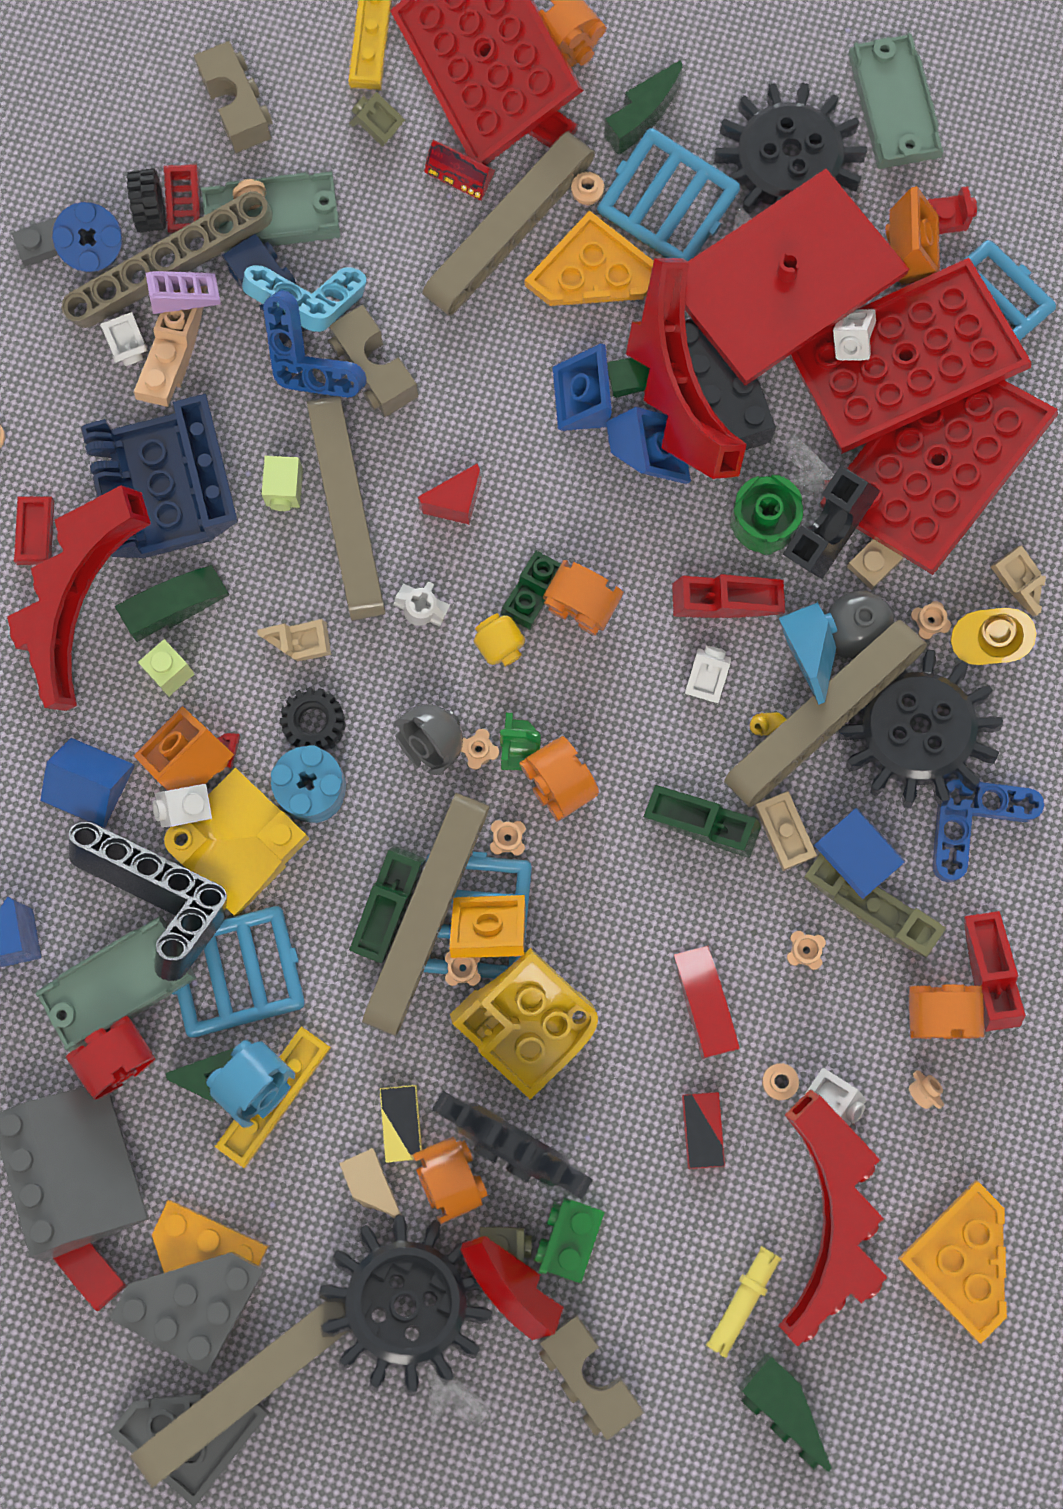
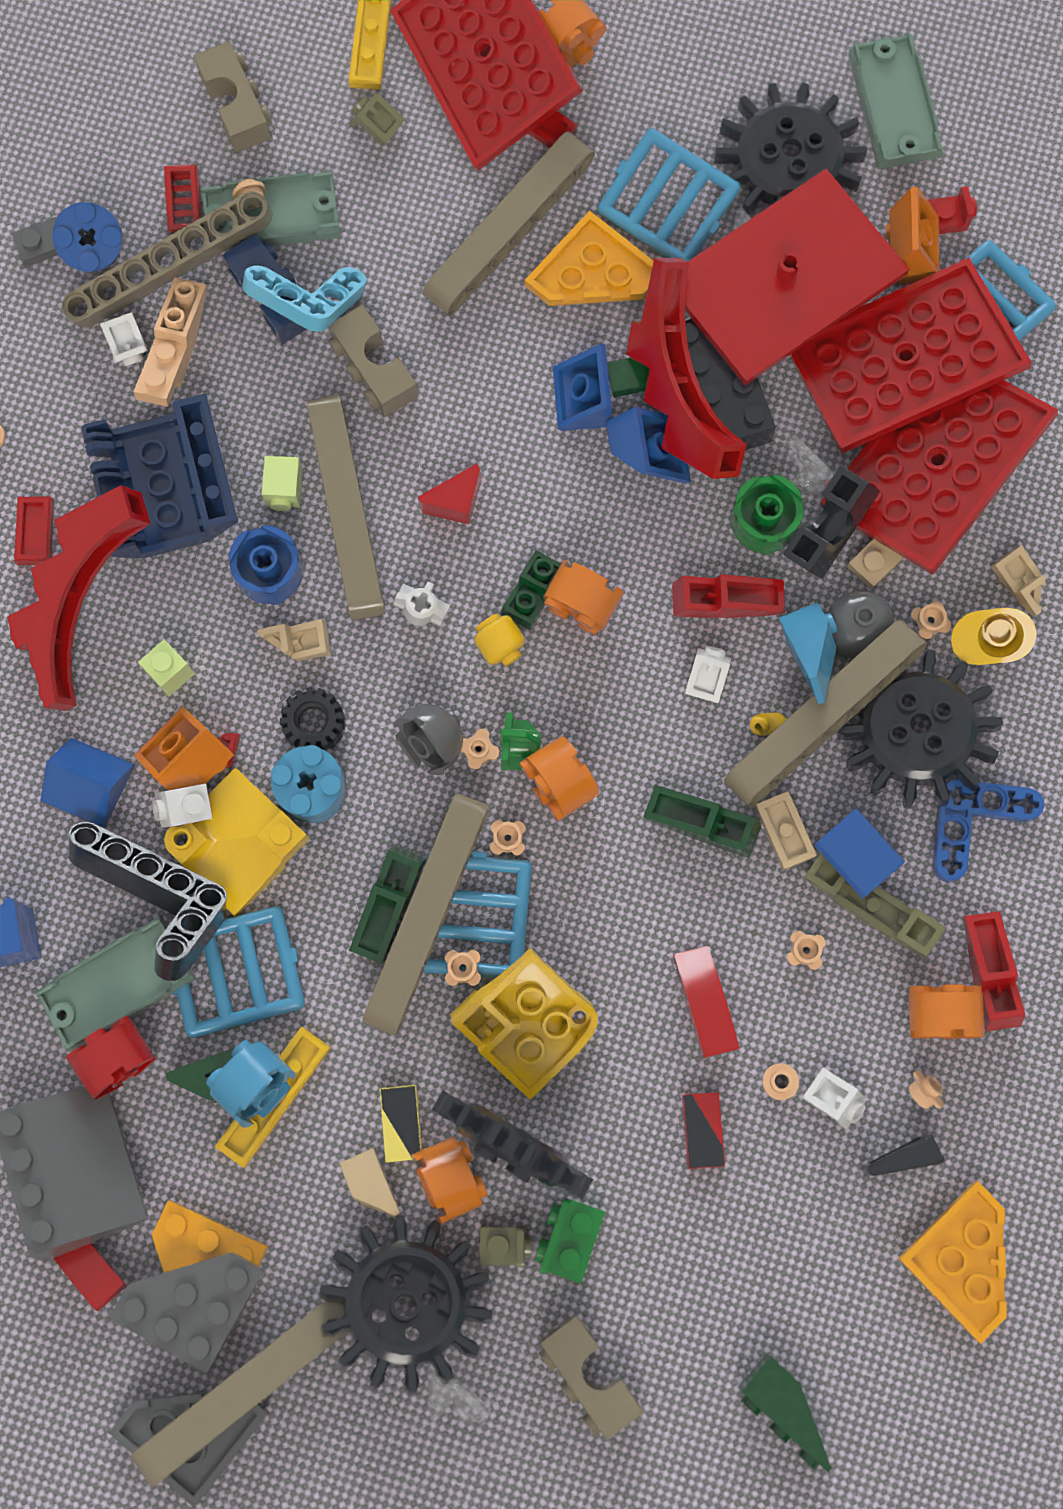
(146, 200): black tyre -> none
(170, 301): lavender slope -> none
(171, 602): dark green slope -> none
(260, 547): none -> blue brick
(295, 357): blue beam -> none
(458, 170): slope -> none
(488, 926): light orange plate -> none
(512, 1288): red slope -> none
(585, 196): light nougat plate -> none
(642, 108): dark green slope -> none
(743, 1302): light yellow pin -> none
(848, 1218): red arch -> none
(853, 335): white bracket -> none
(914, 1154): none -> black slope

